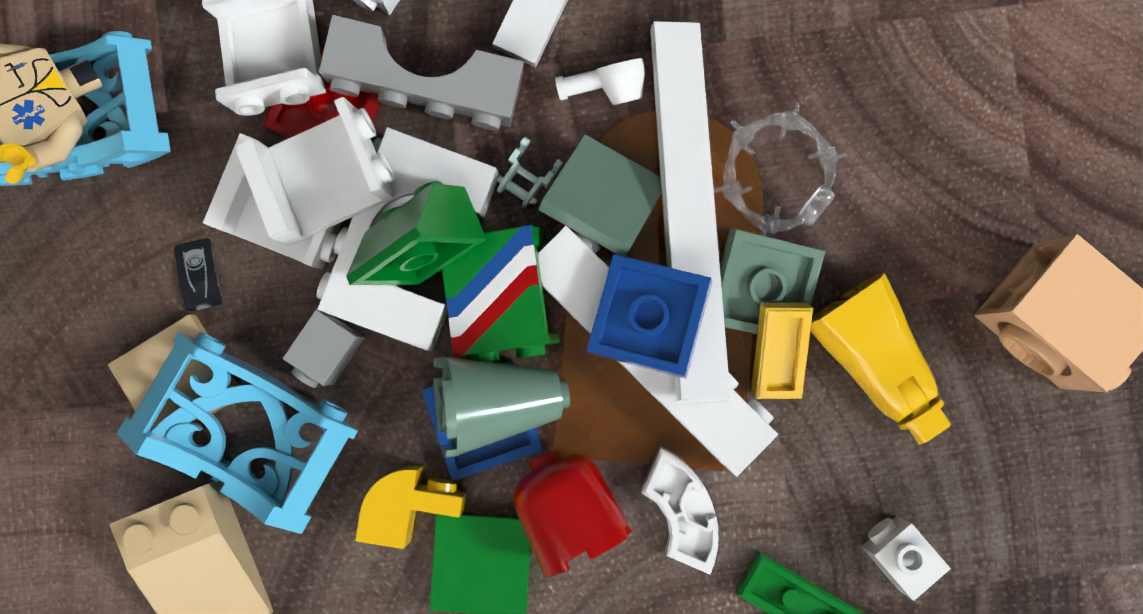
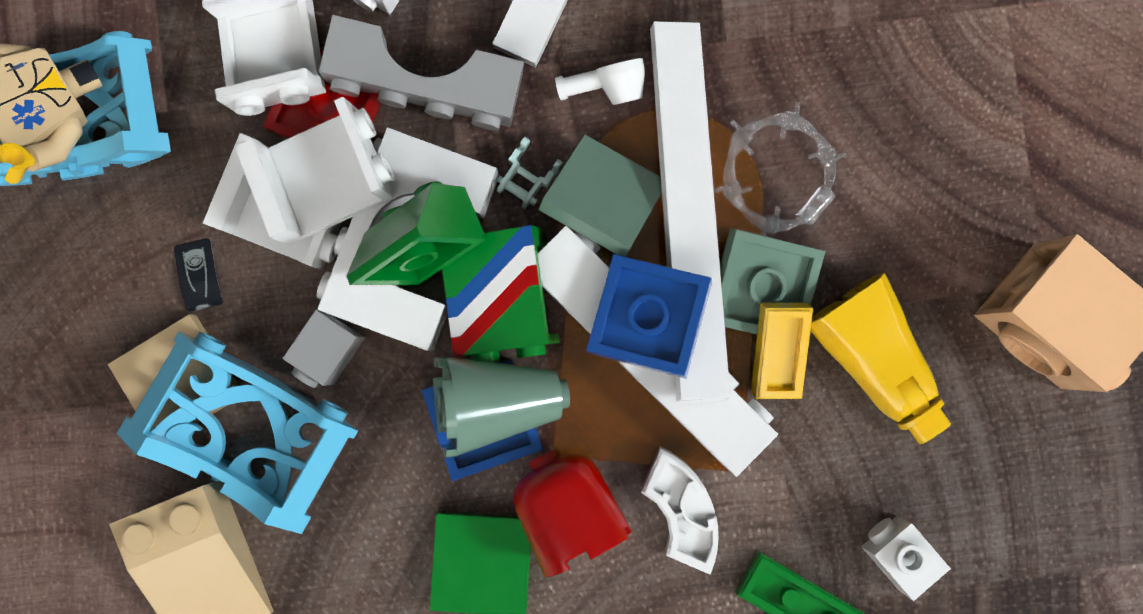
(392, 504): yellow brick -> none

